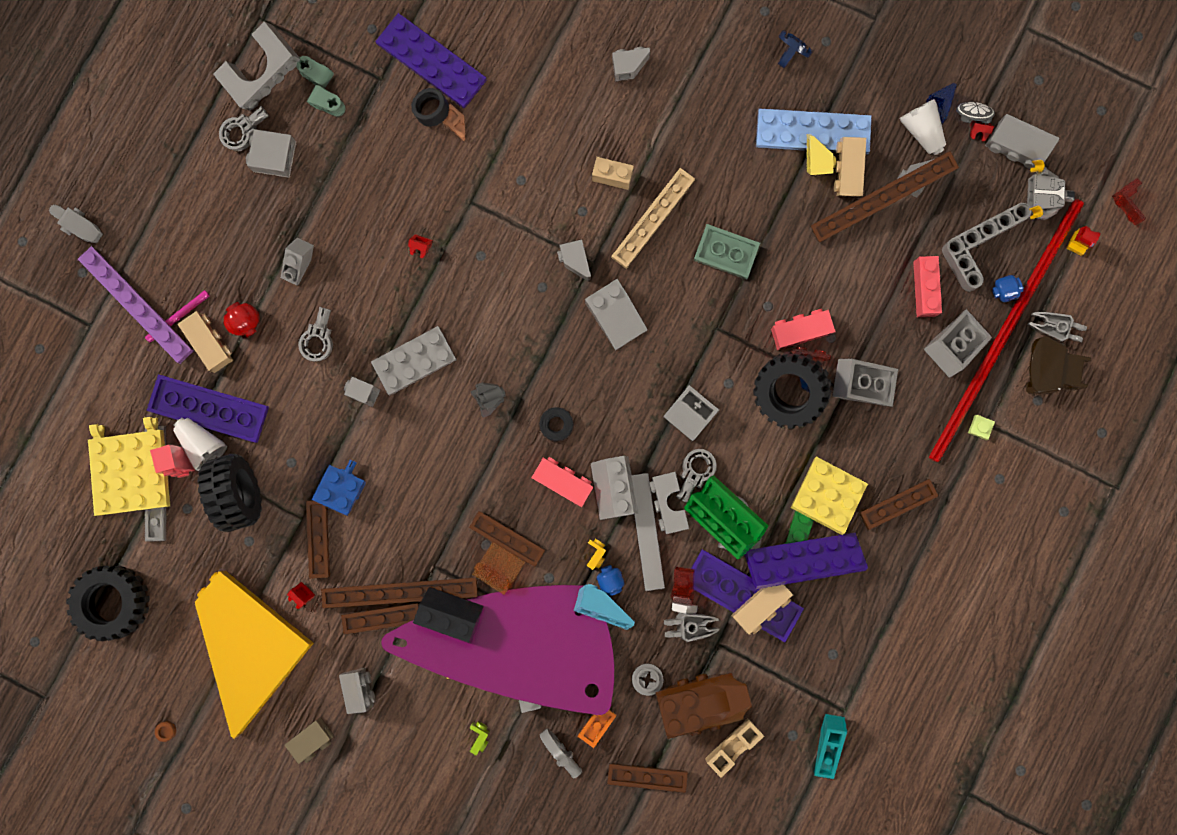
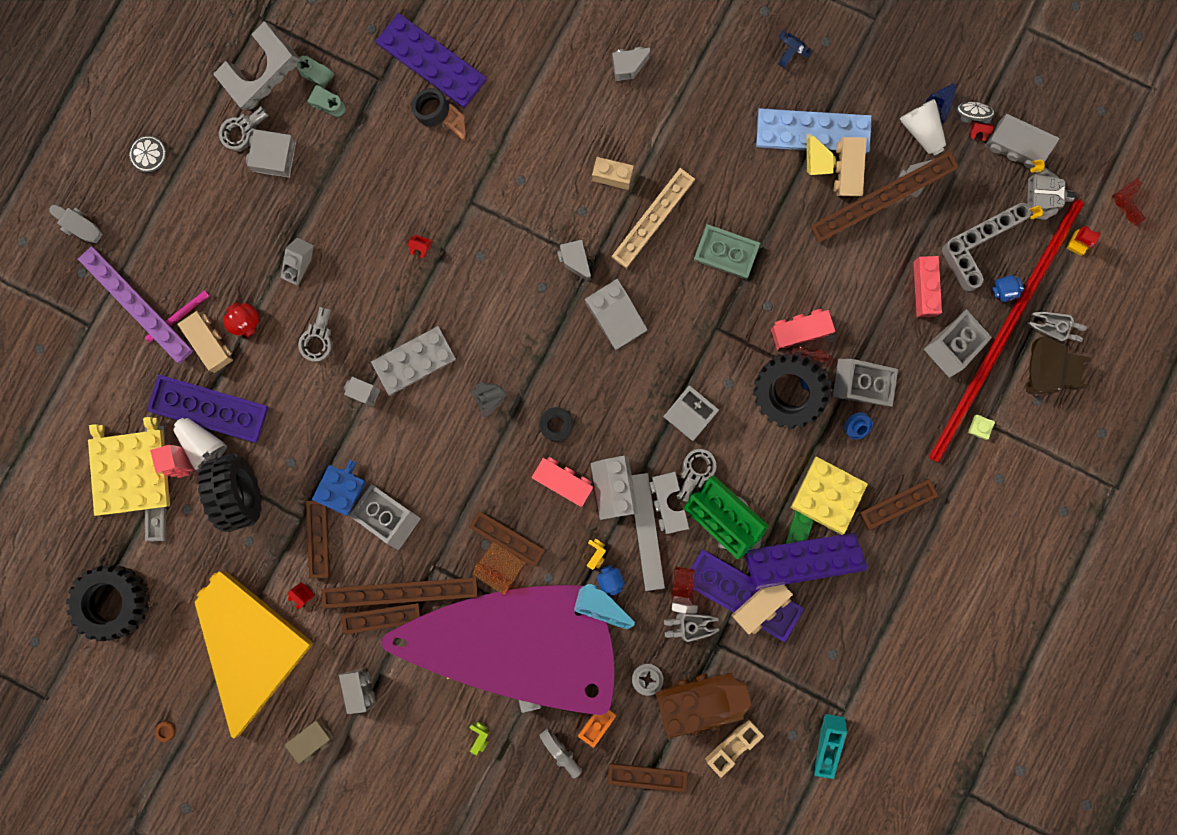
(148, 154): none -> dish
(384, 517): none -> light grey slope
(448, 614): black slope -> none
(858, 425): none -> blue plate

